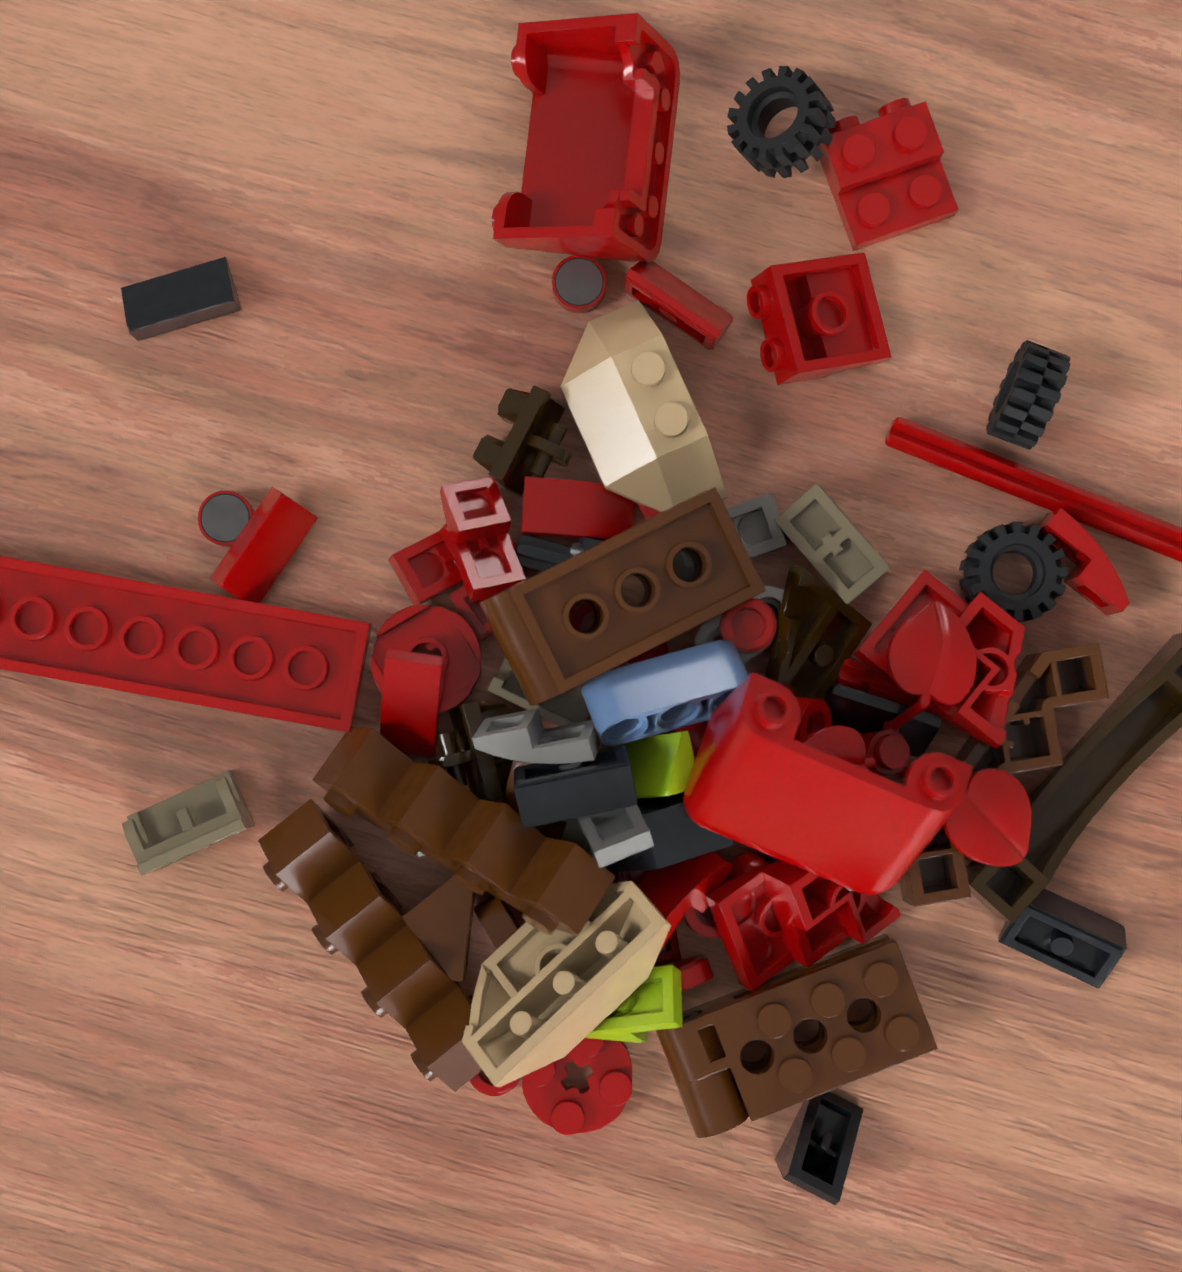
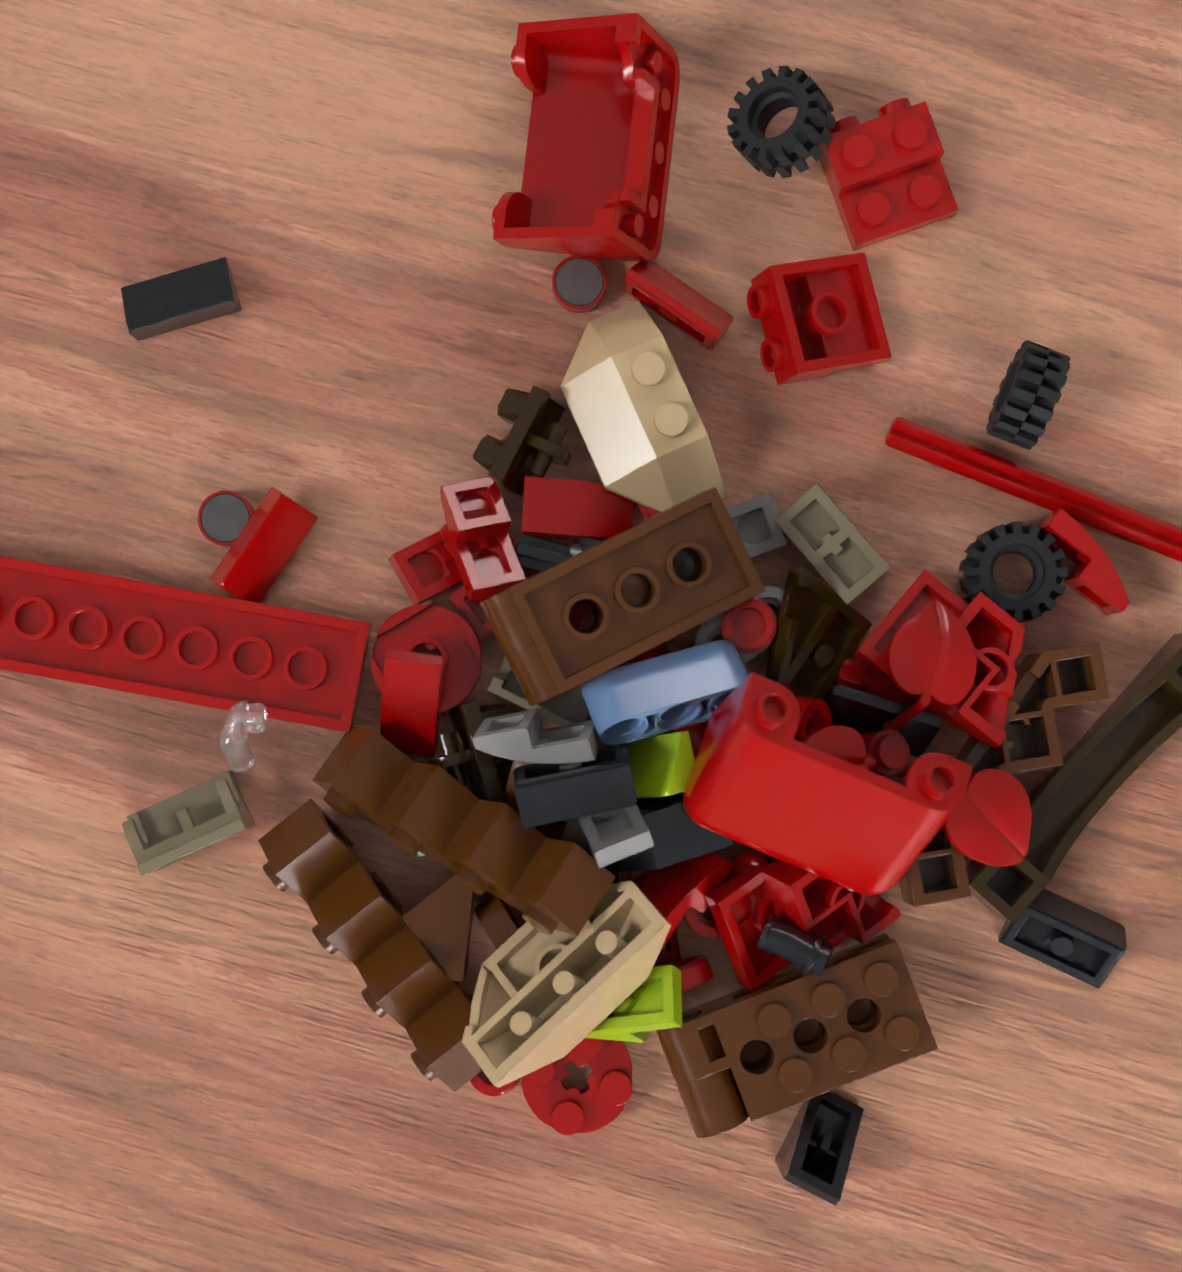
(233, 738): none -> clear arm
(796, 945): none -> black pin

